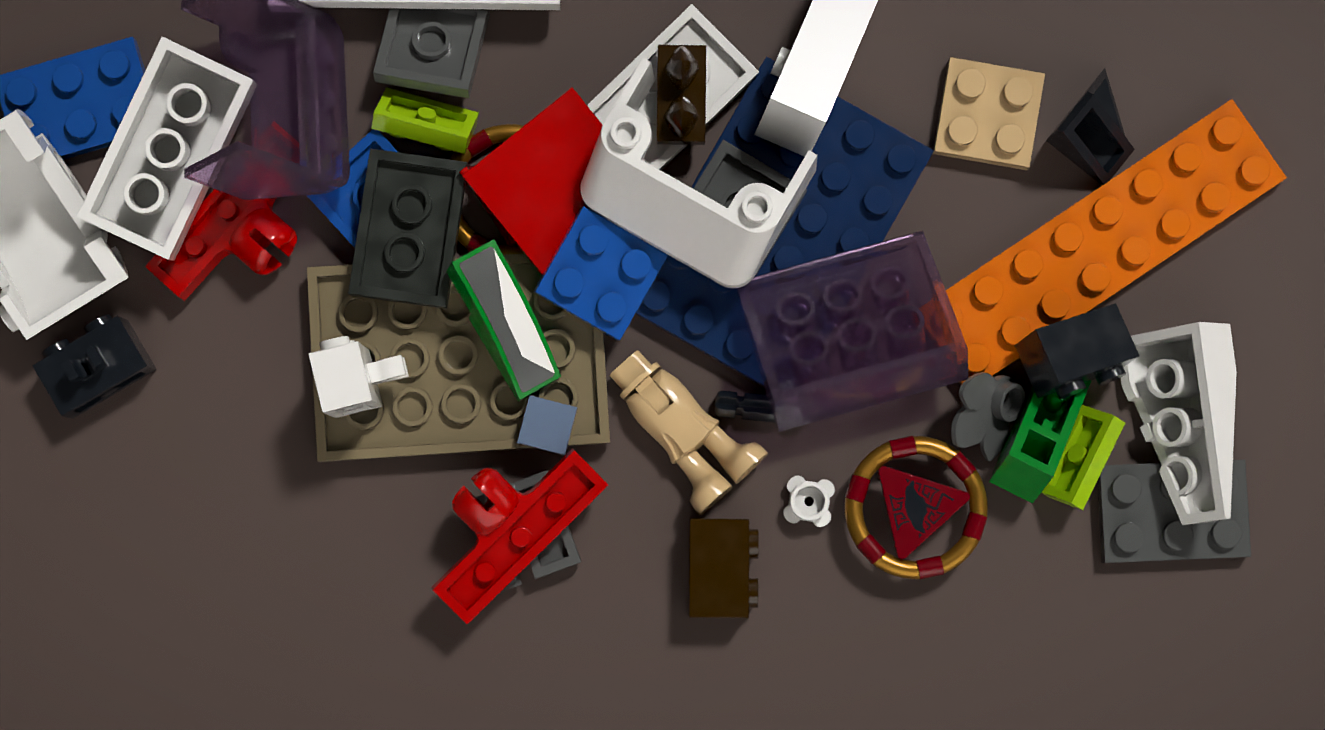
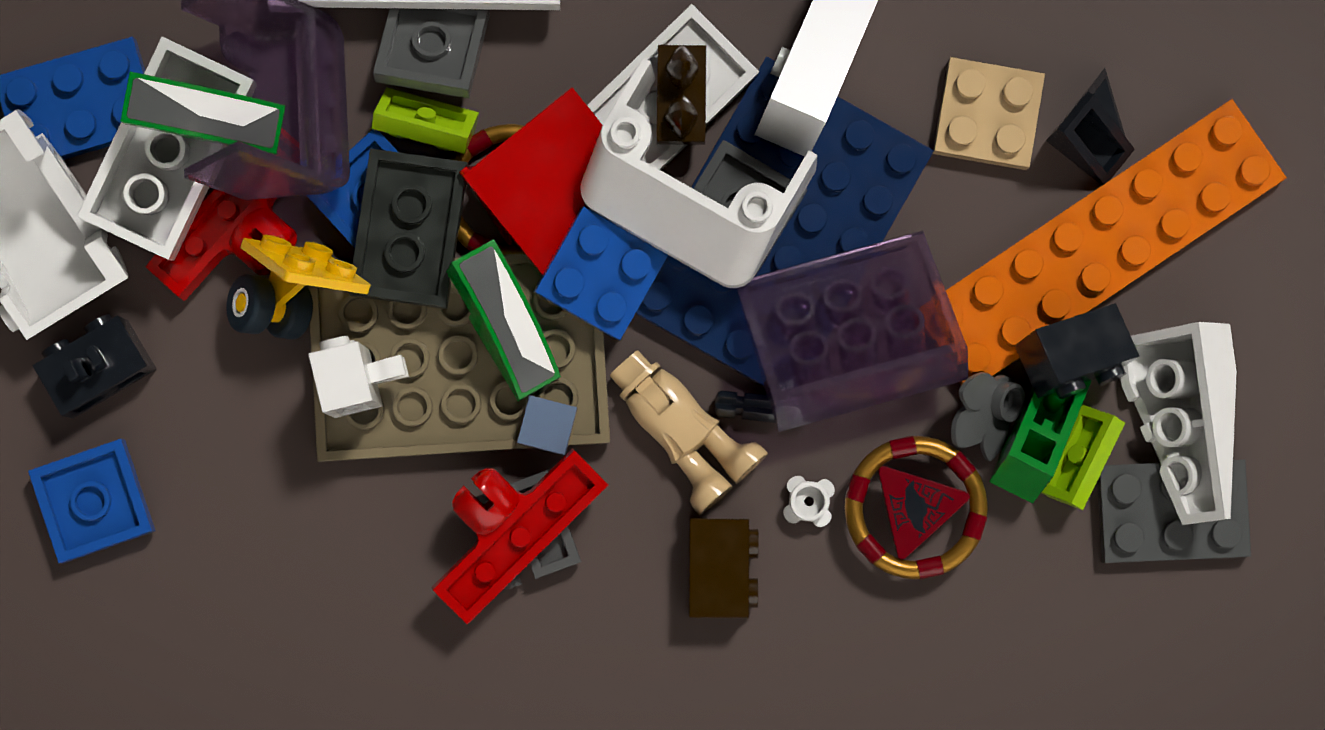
(91, 501): none -> blue plate
(201, 112): none -> slope
(284, 300): none -> plate

